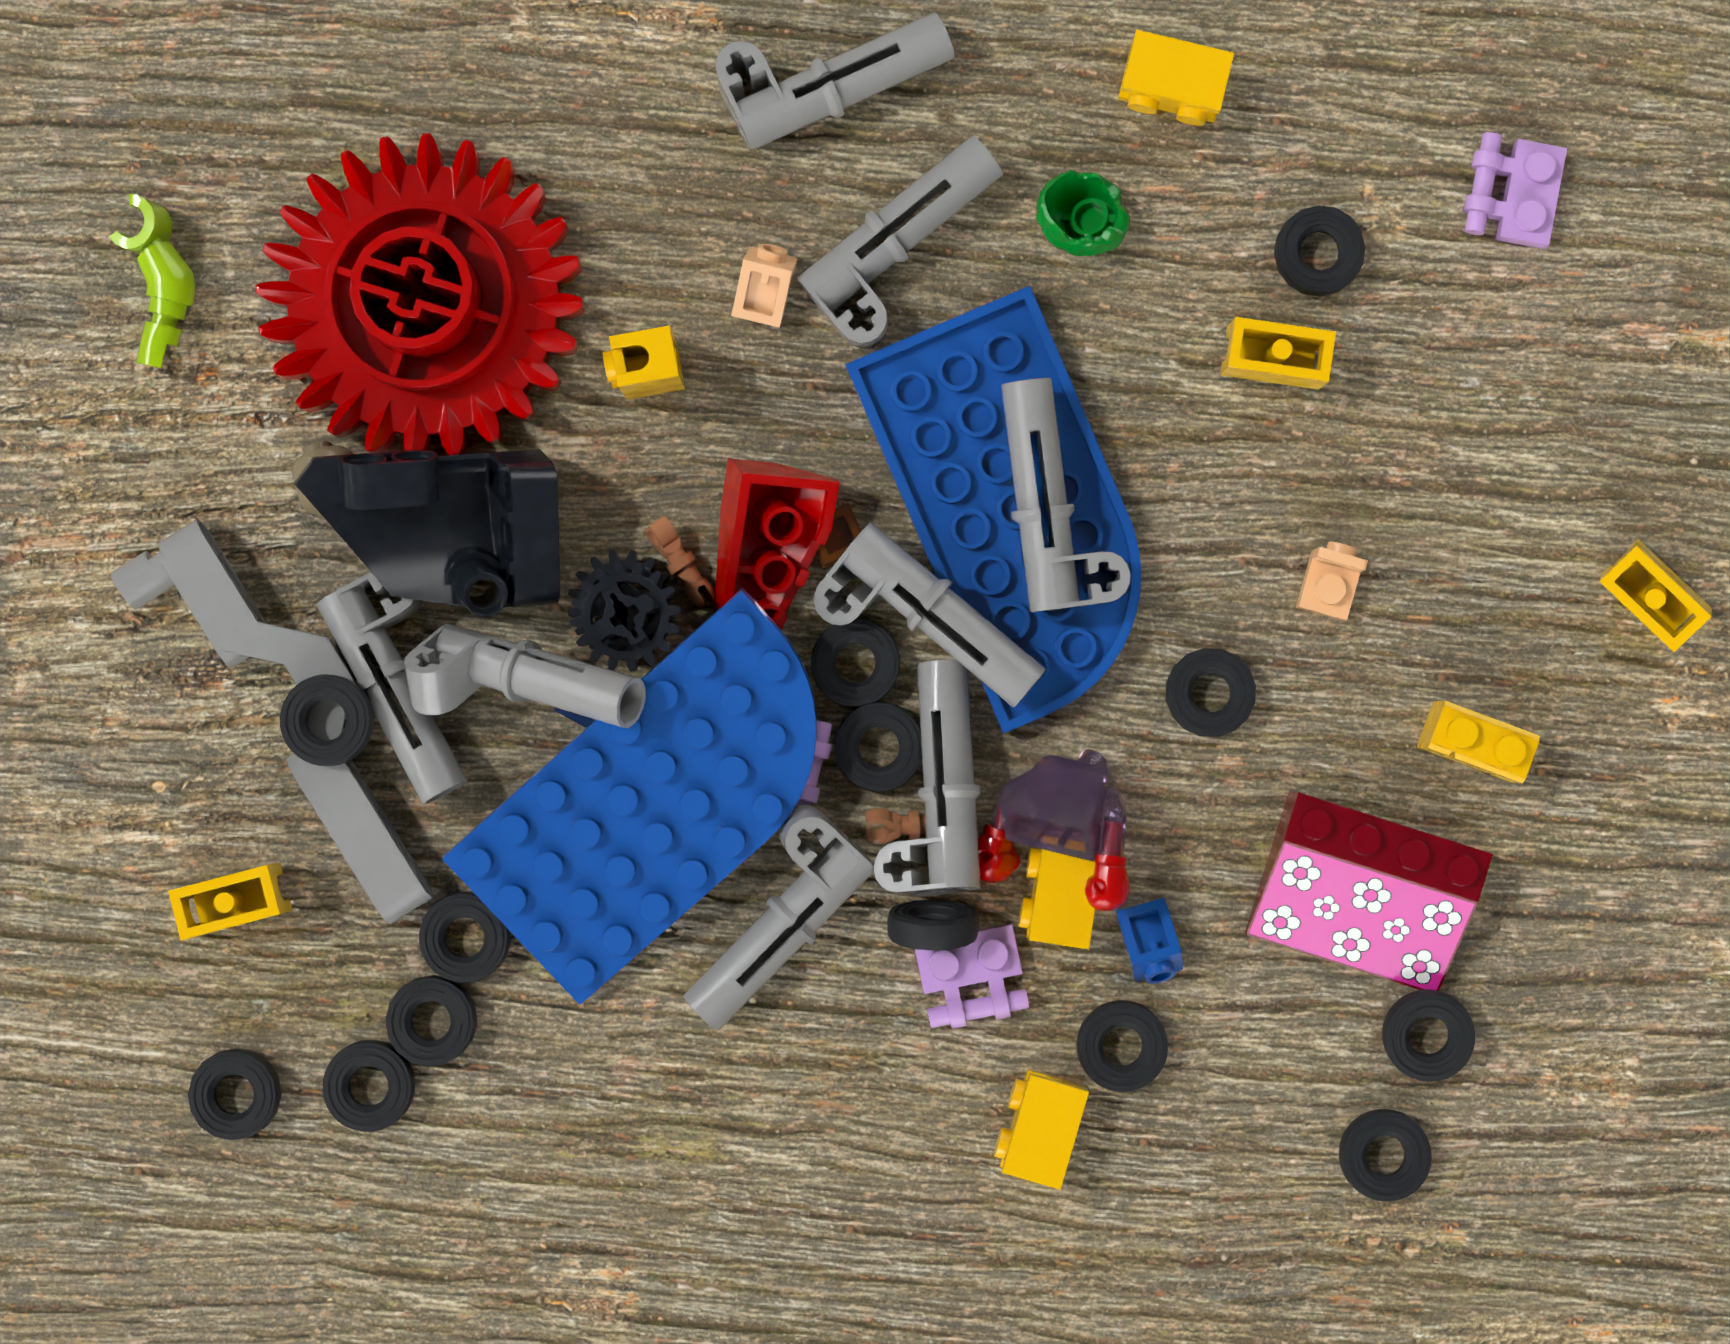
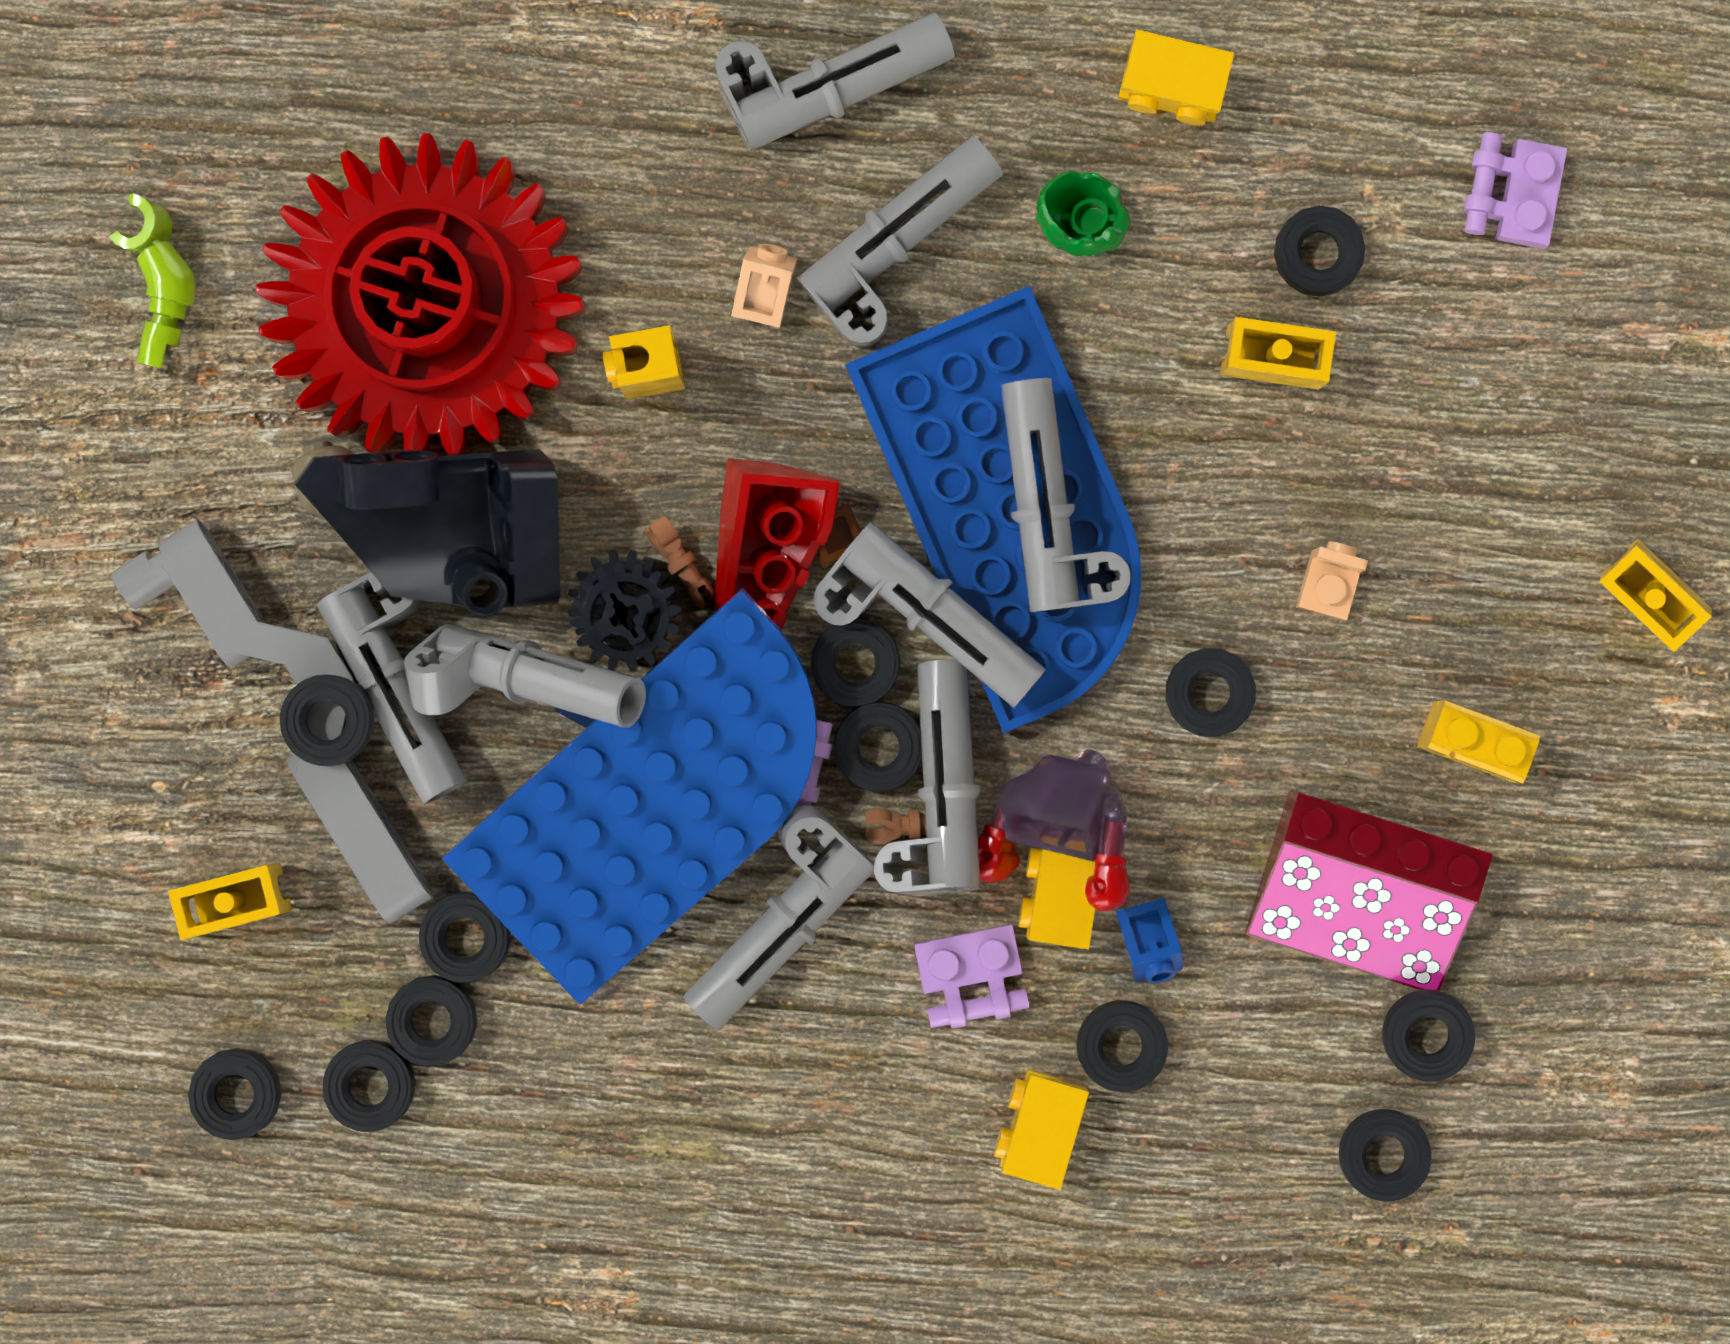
(933, 924): black tyre -> none

